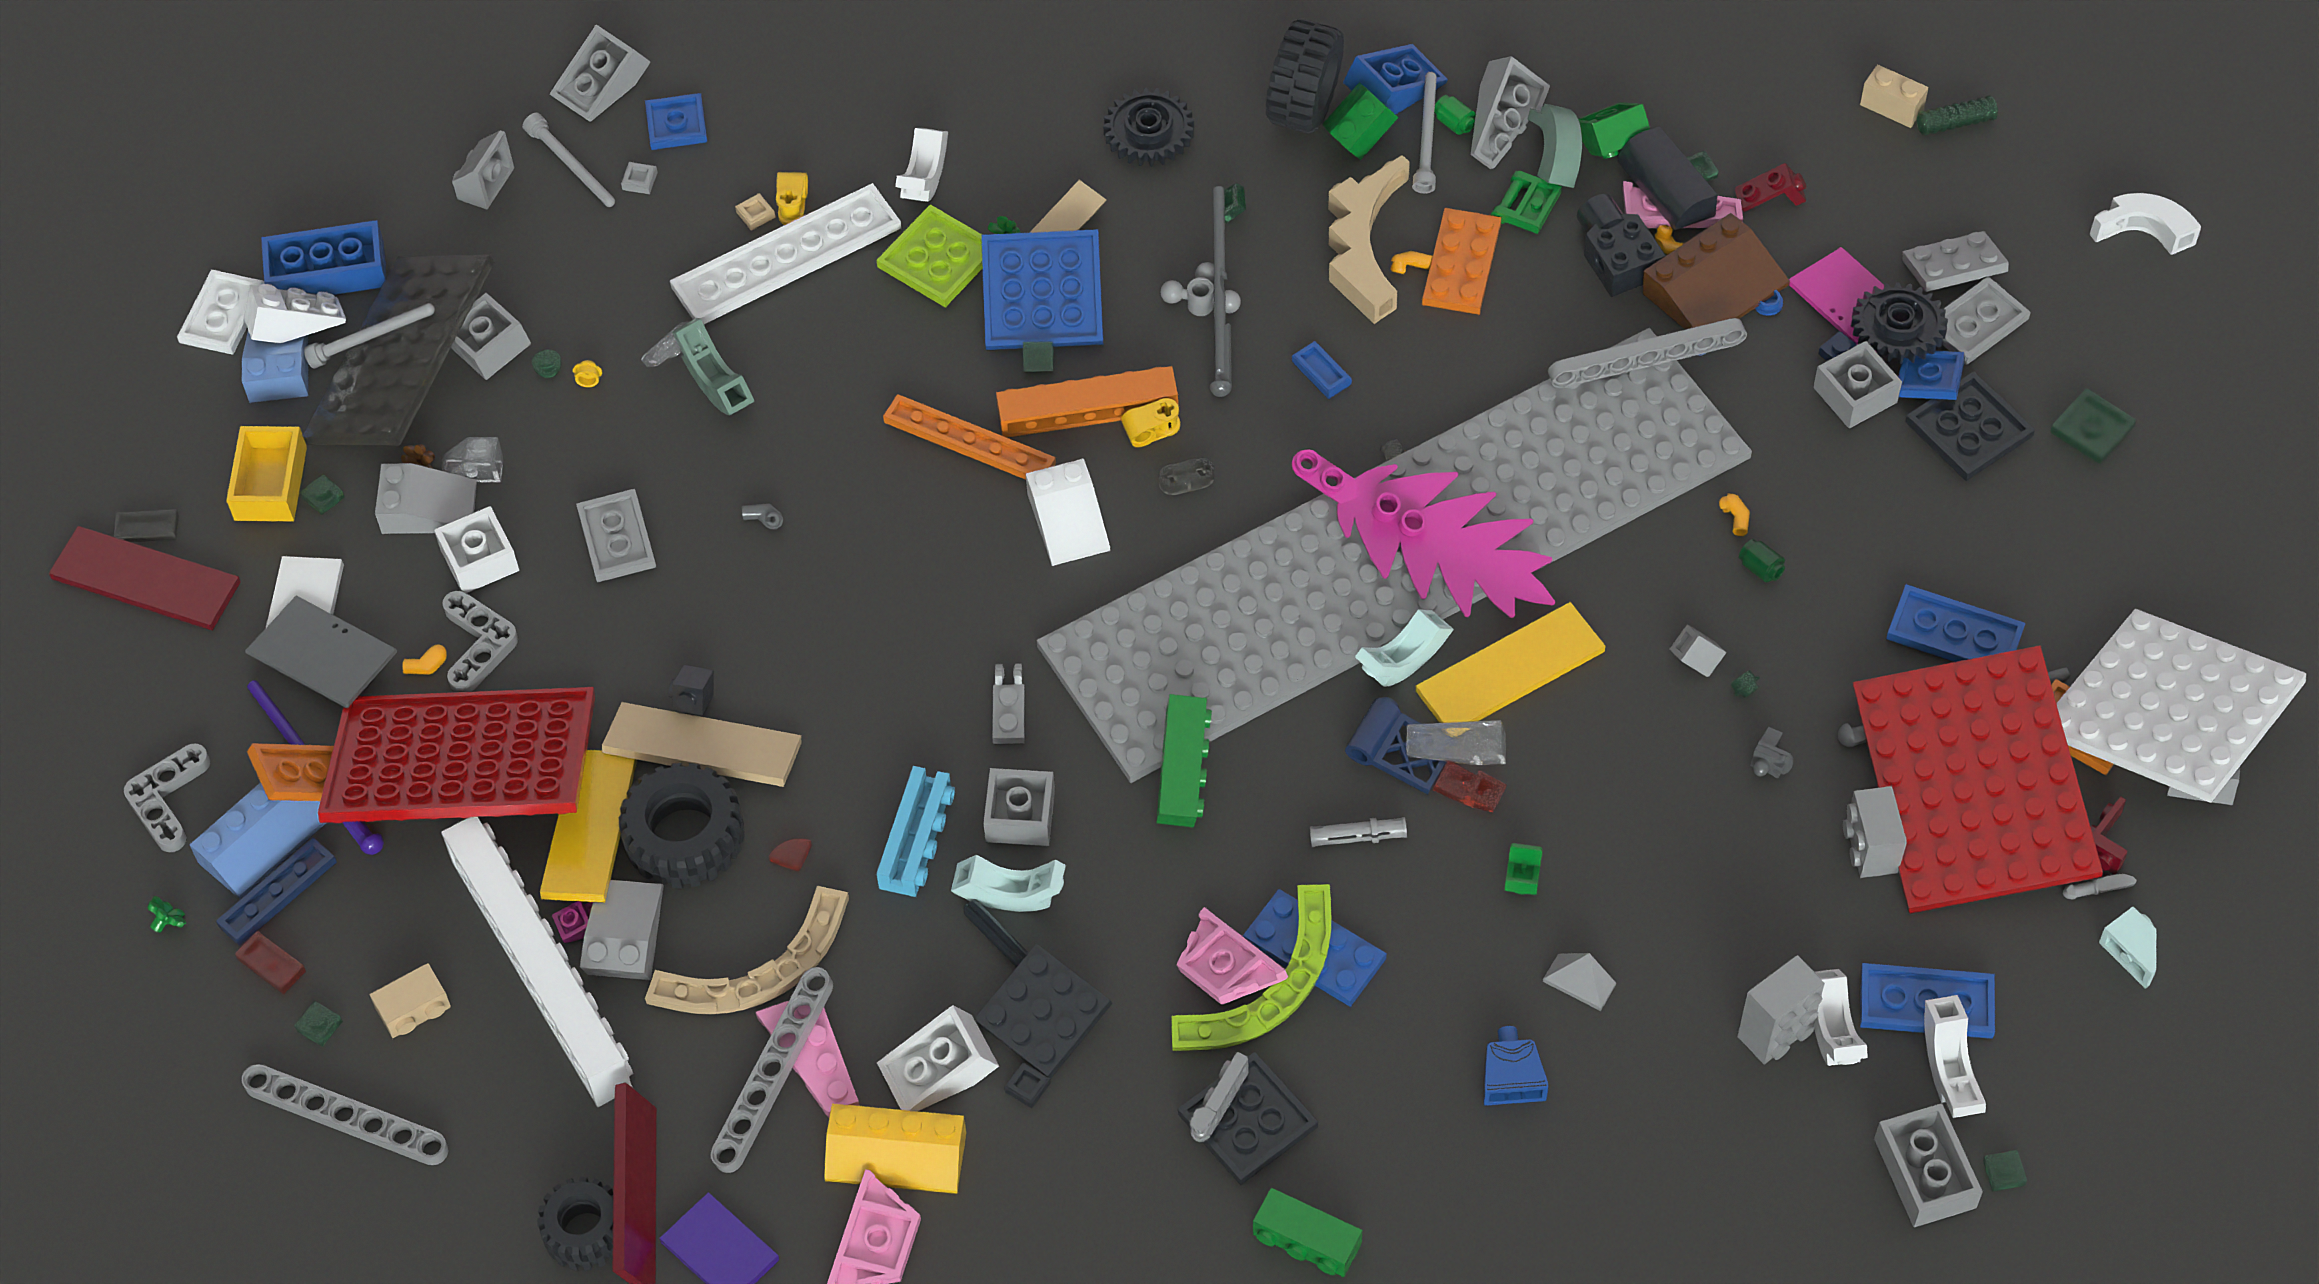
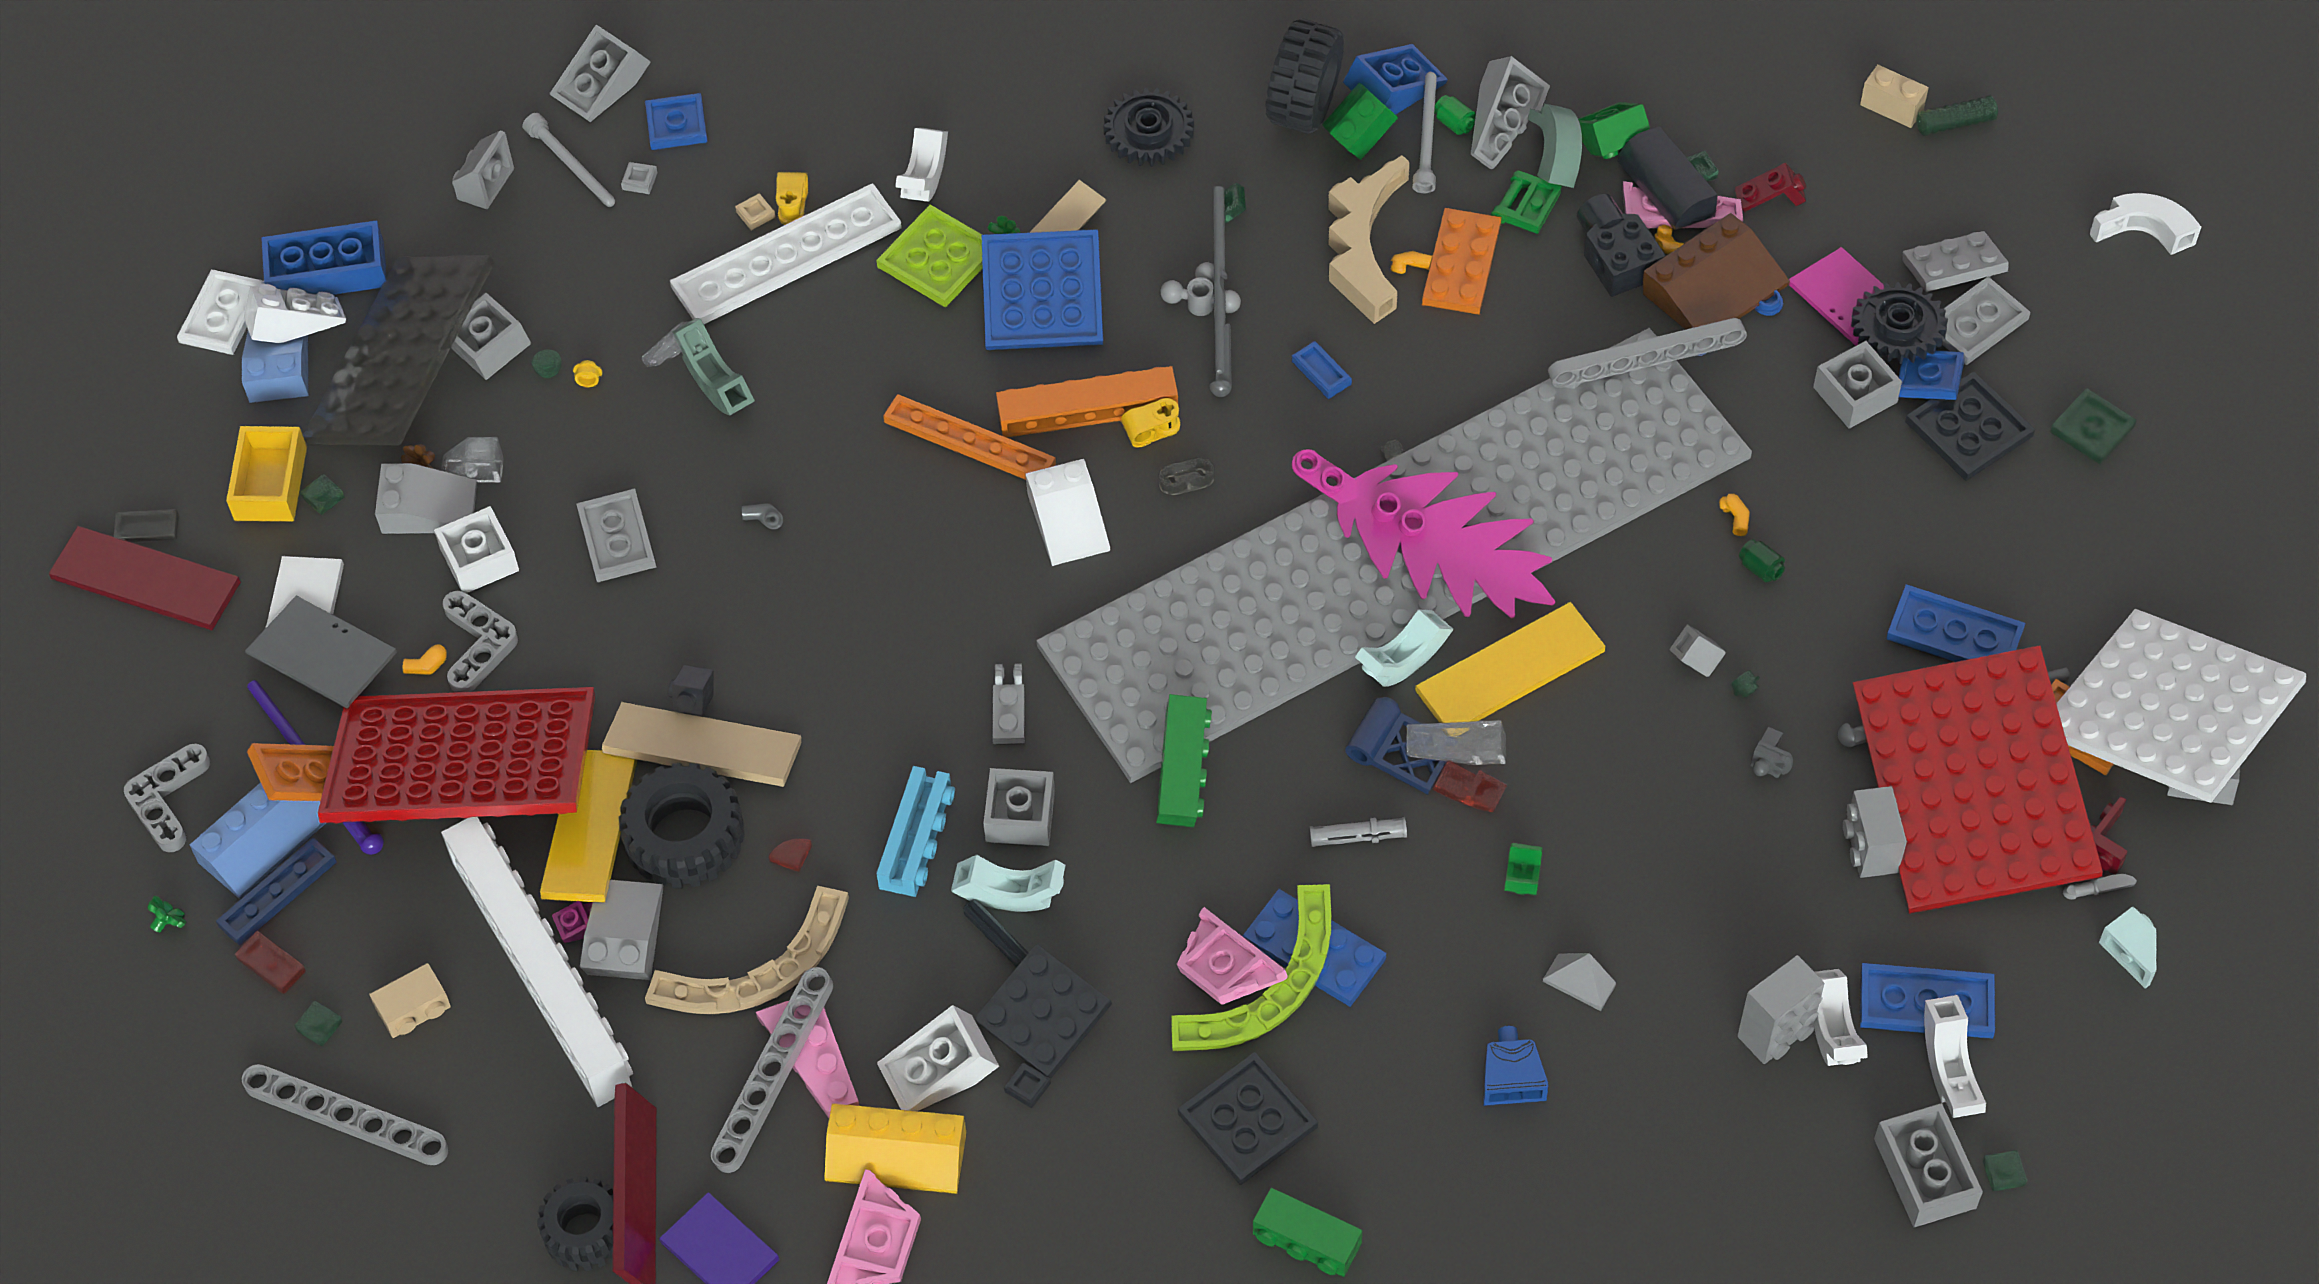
(318, 354): light grey piece -> none
(1038, 356): clear green plate -> none
(1219, 1098): light grey hinge -> none
(1835, 346): dark blue plate -> none

